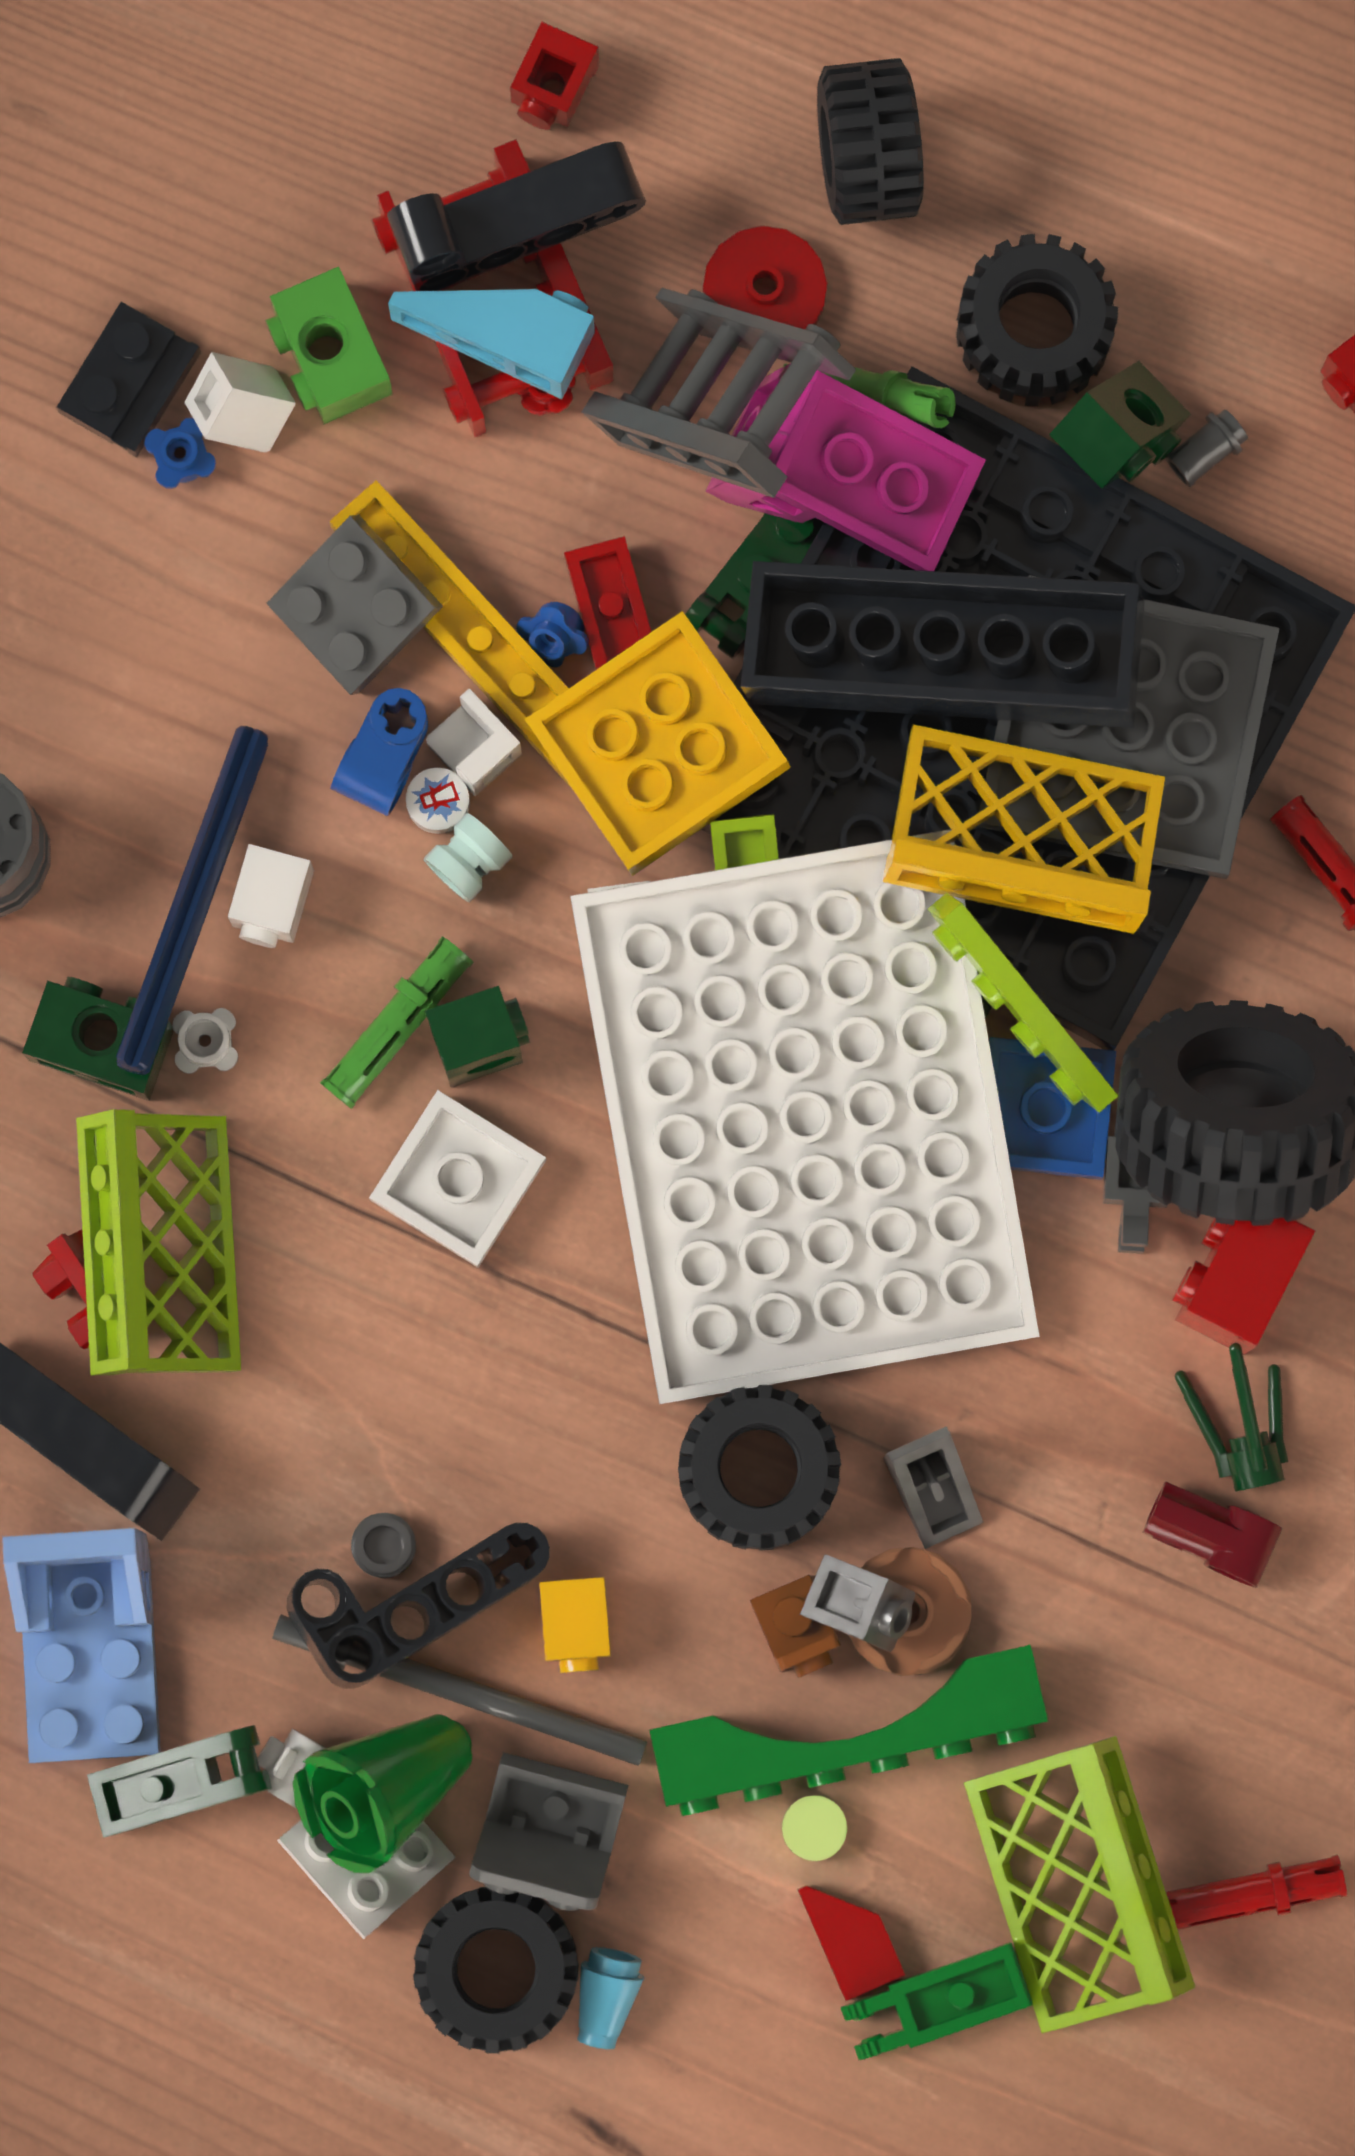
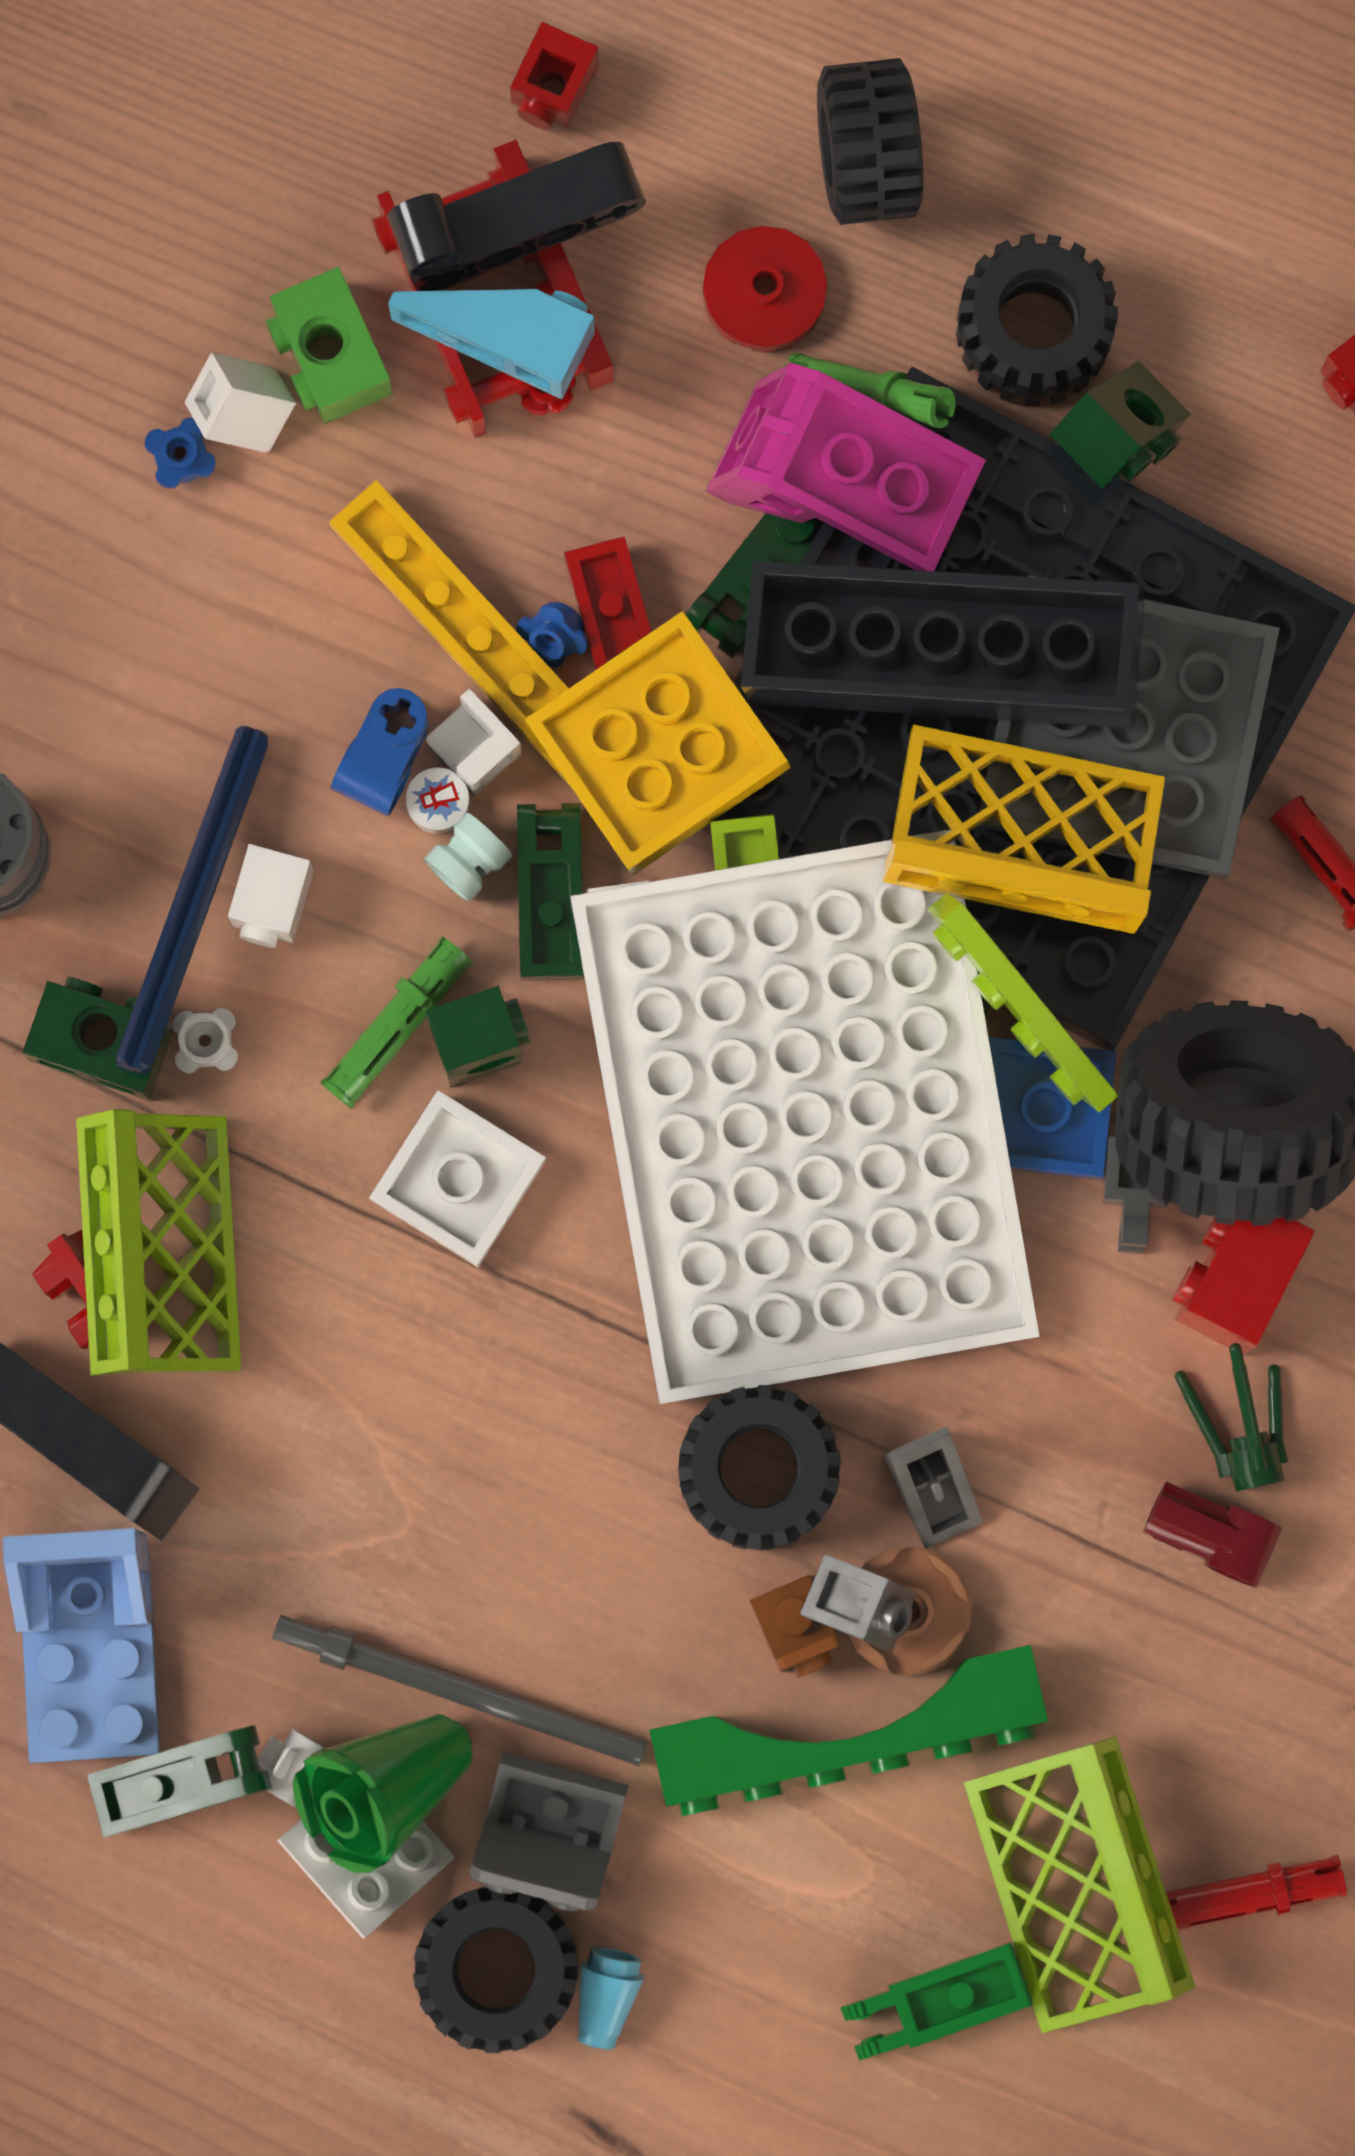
(128, 379): black plate -> none
(354, 604): dark grey plate -> none
(383, 1545): flat silver tile -> none
(425, 1595): black beam -> none
(544, 890): none -> dark green plate
(575, 1623): yellow brick -> none
(708, 445): dark grey fence -> none
(814, 1828): yellowish green tile -> none
(852, 1942): red tile -> none
(1207, 447): dark grey pin -> none

